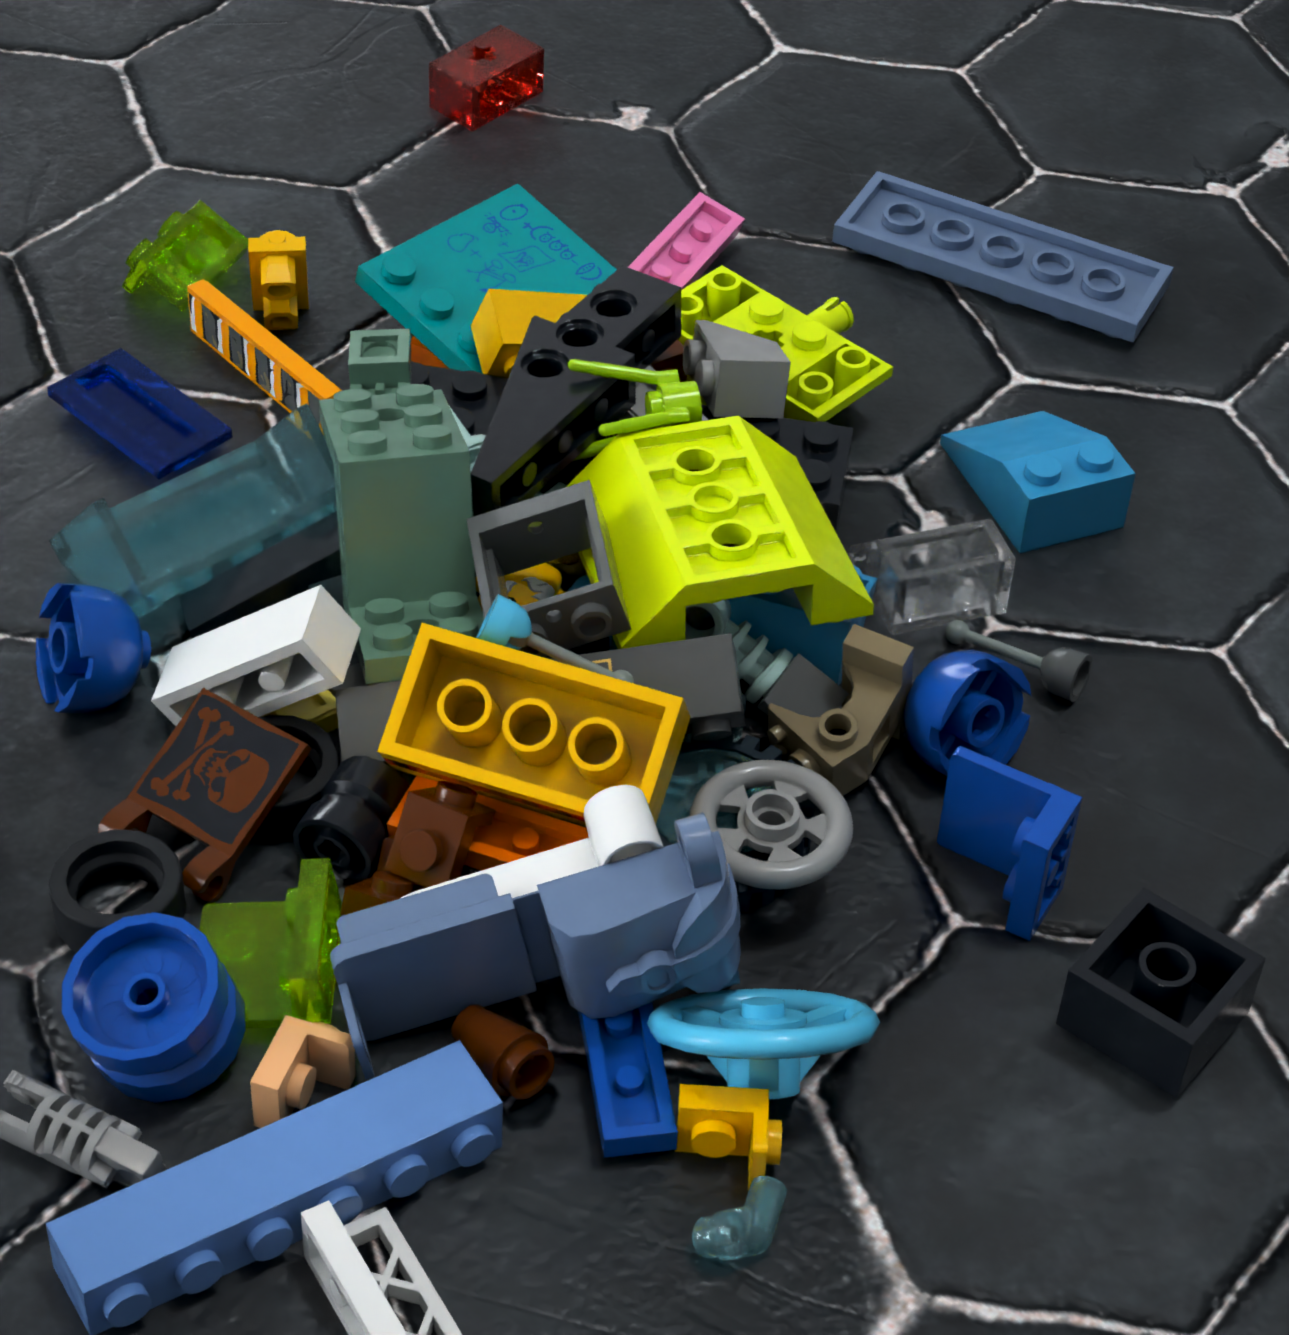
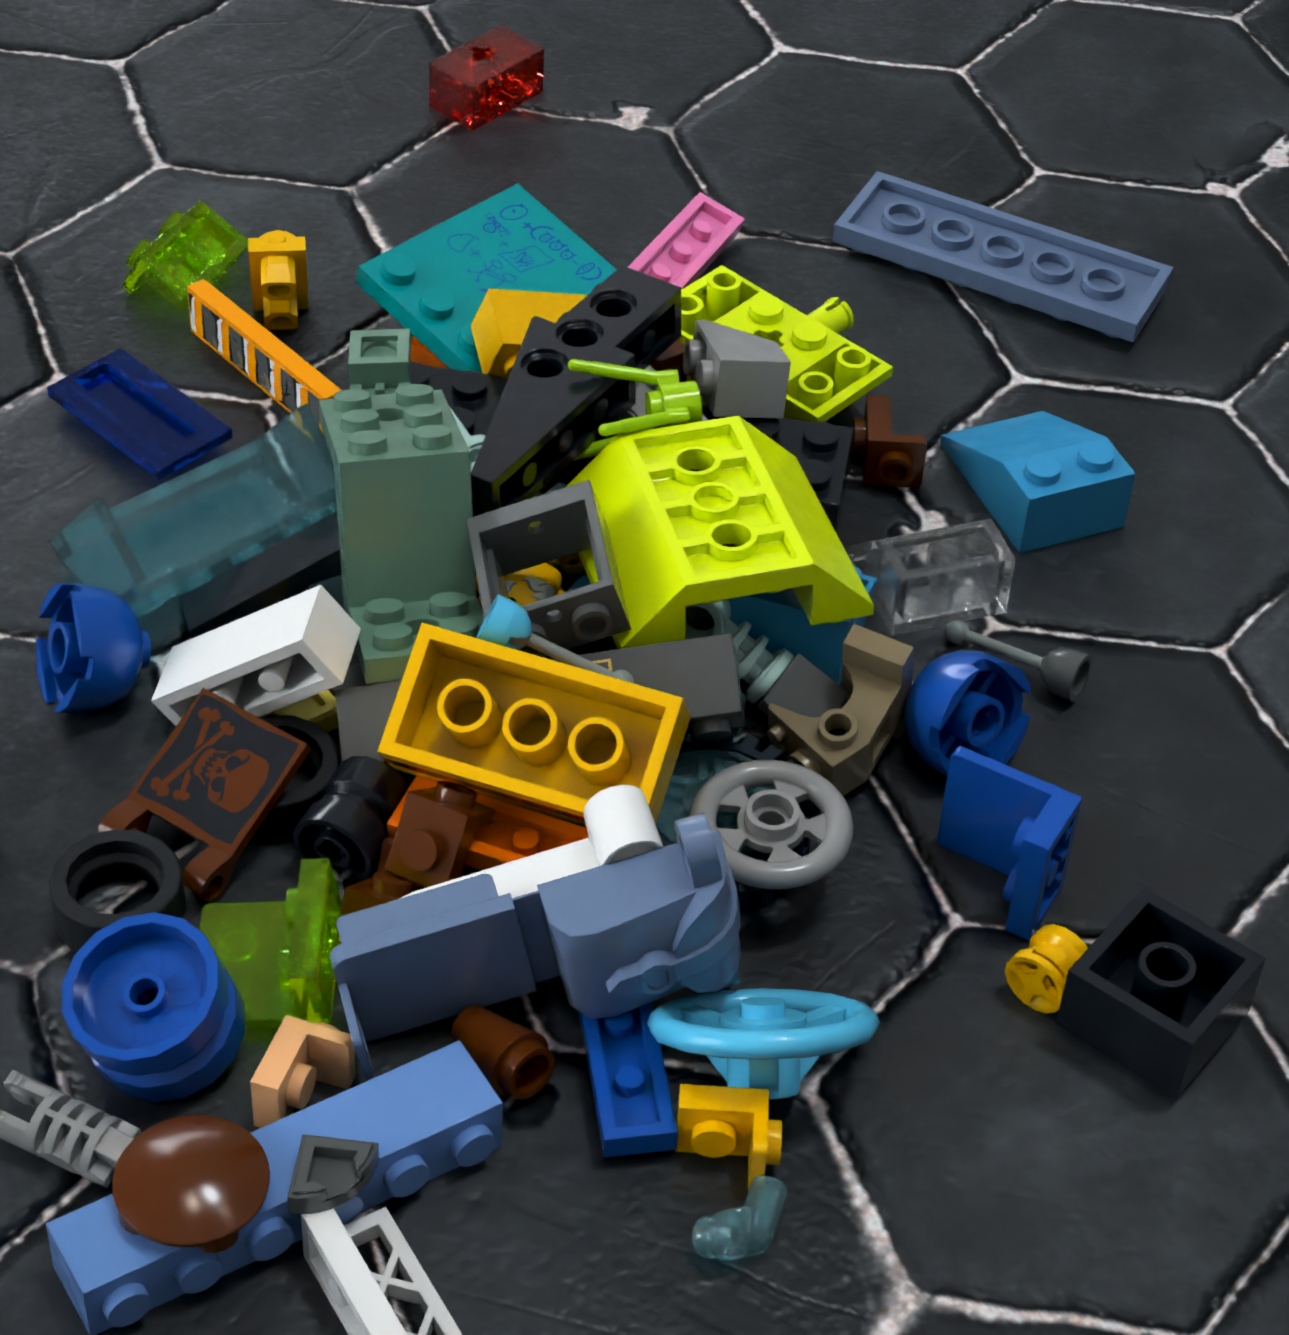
(191, 1182): none -> reddish brown dish
(330, 1172): none -> dark grey tile
(887, 457): none -> reddish brown bracket
(1041, 971): none -> yellow wheel

